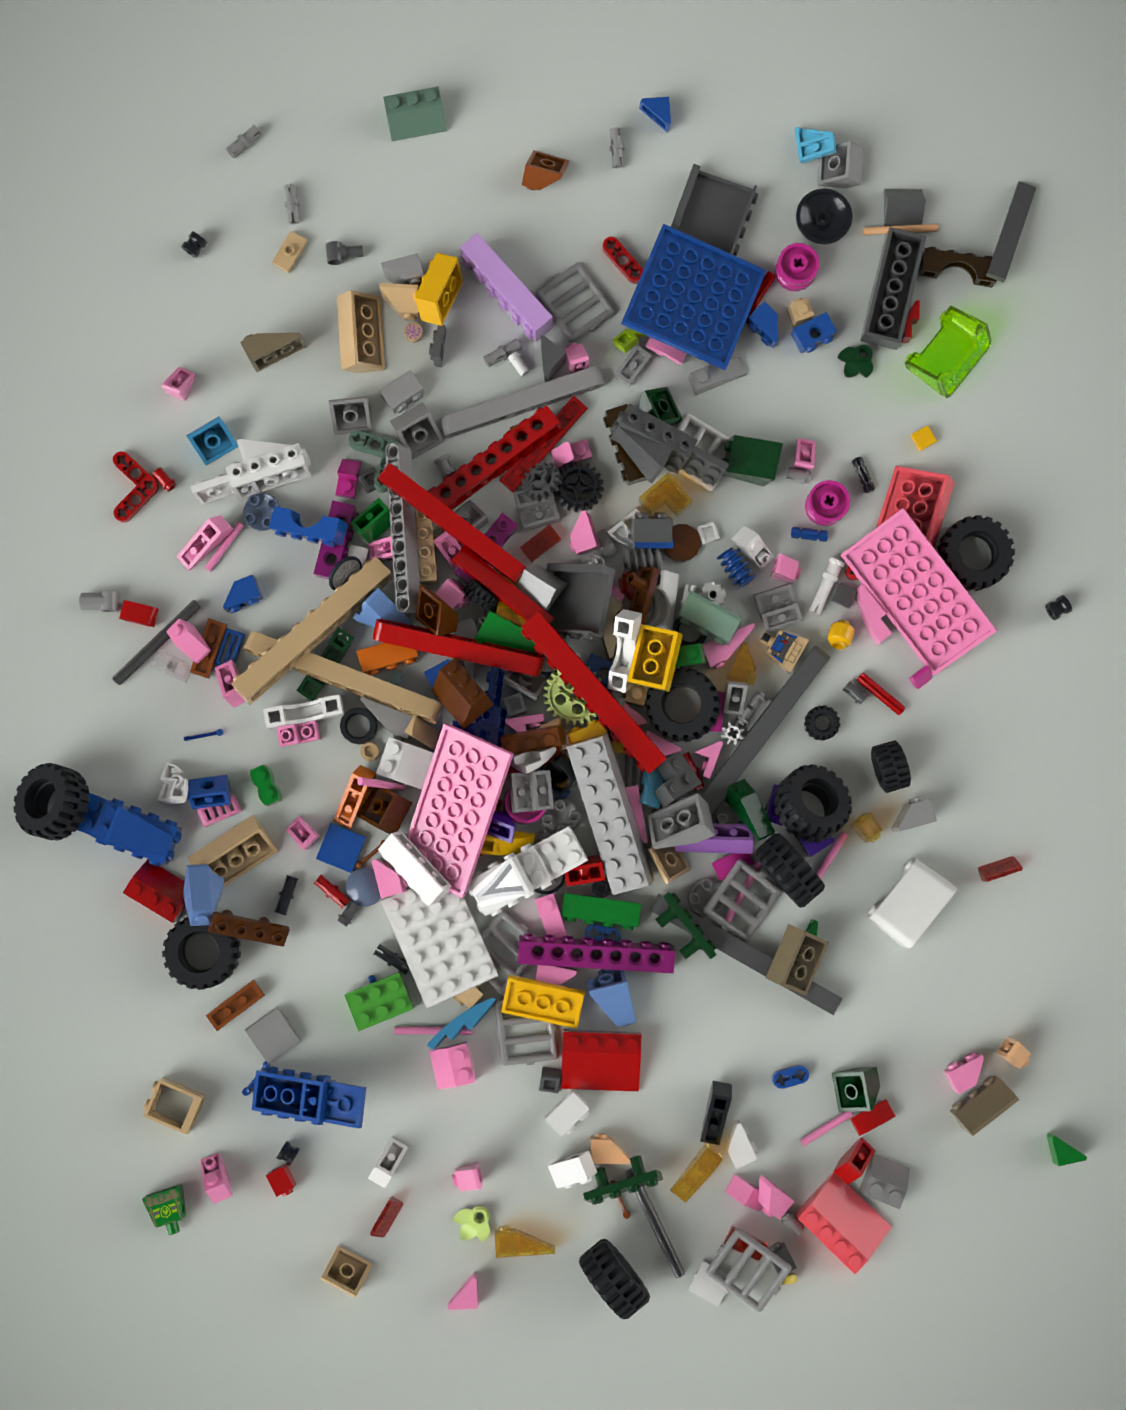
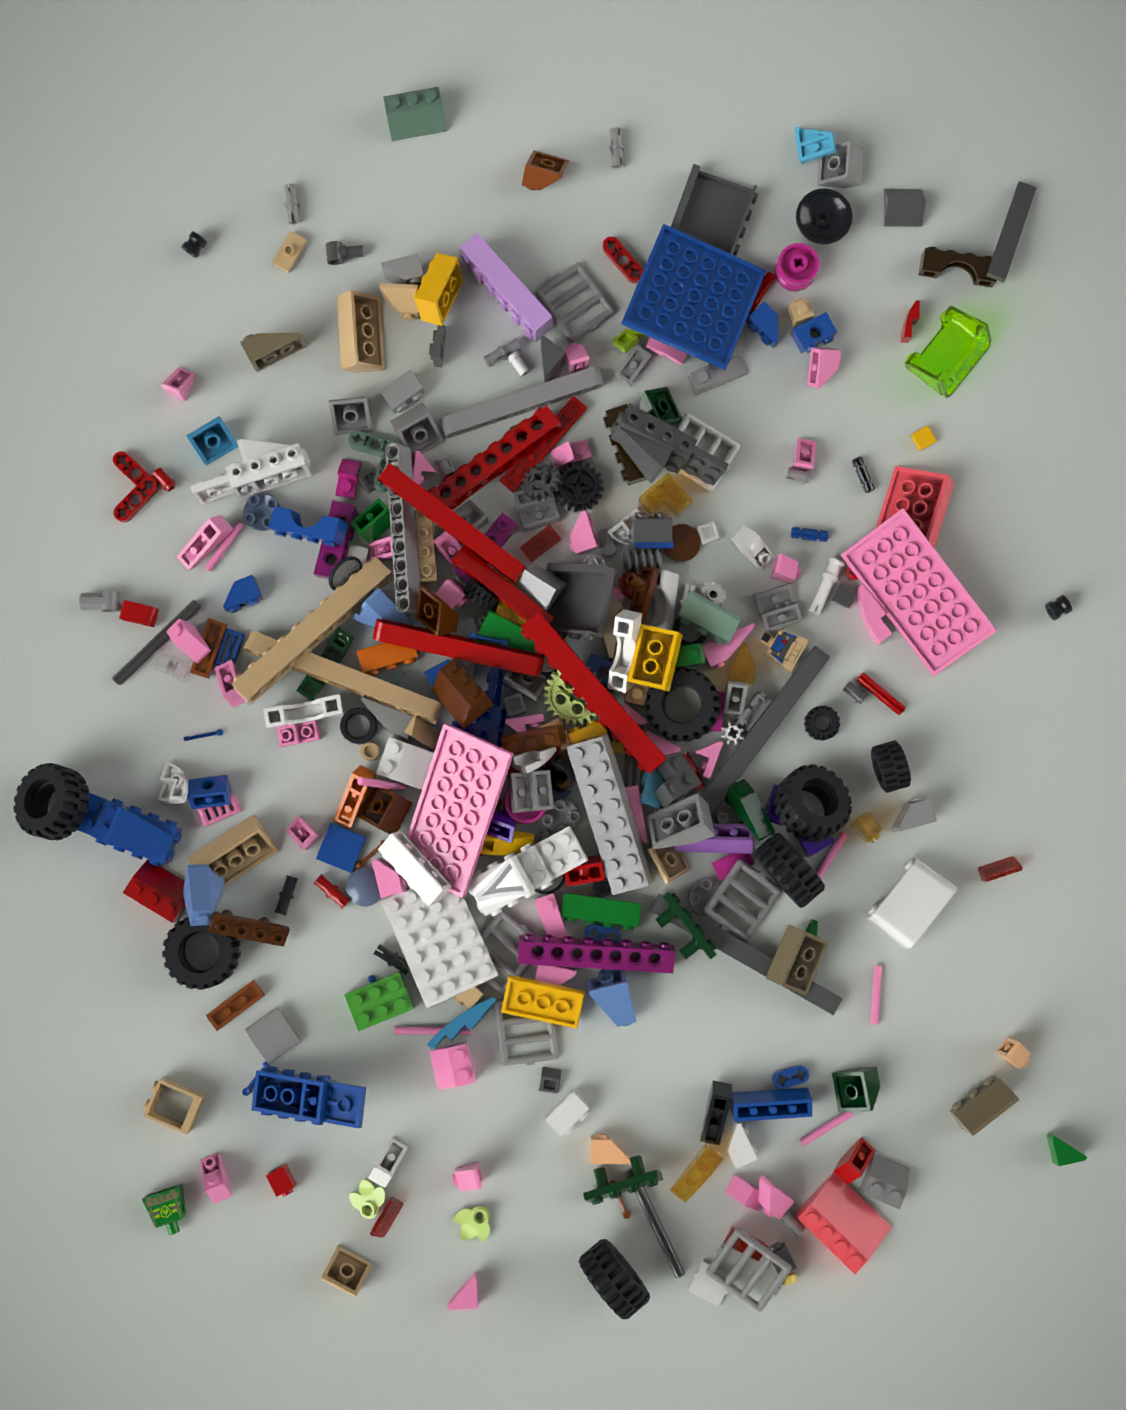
(243, 141): light grey pin -> none
(267, 790): green brick -> none
(288, 1153): black wheel -> none
(348, 914): dark grey pin -> none
(367, 1197): none -> yellowish green plate
(413, 332): tan tile -> none
(420, 464): none -> bright pink slope
(504, 642): none -> blue hinge
(514, 1243): clear yellow slope -> none
(573, 1169): white brick -> none
(601, 1060): red slope -> none
(658, 110): blue slope -> none
(737, 568): blue piece -> none
(740, 896): bright pink bar -> none
(752, 459): dark green slope -> none
(771, 1104): none -> blue brick
(823, 365): none -> bright pink slope
(829, 492): dark pink wheel -> none
(840, 634): yellow head -> none
(855, 363): dark green plate -> none
(869, 1120): red slope -> none
(876, 994): none -> bright pink bar
(893, 288): dark grey brick -> none
(911, 228): light nougat bar -> none
(921, 677): dark pink slope -> none
(965, 1073): bright pink slope -> none
(995, 538): black tyre -> none

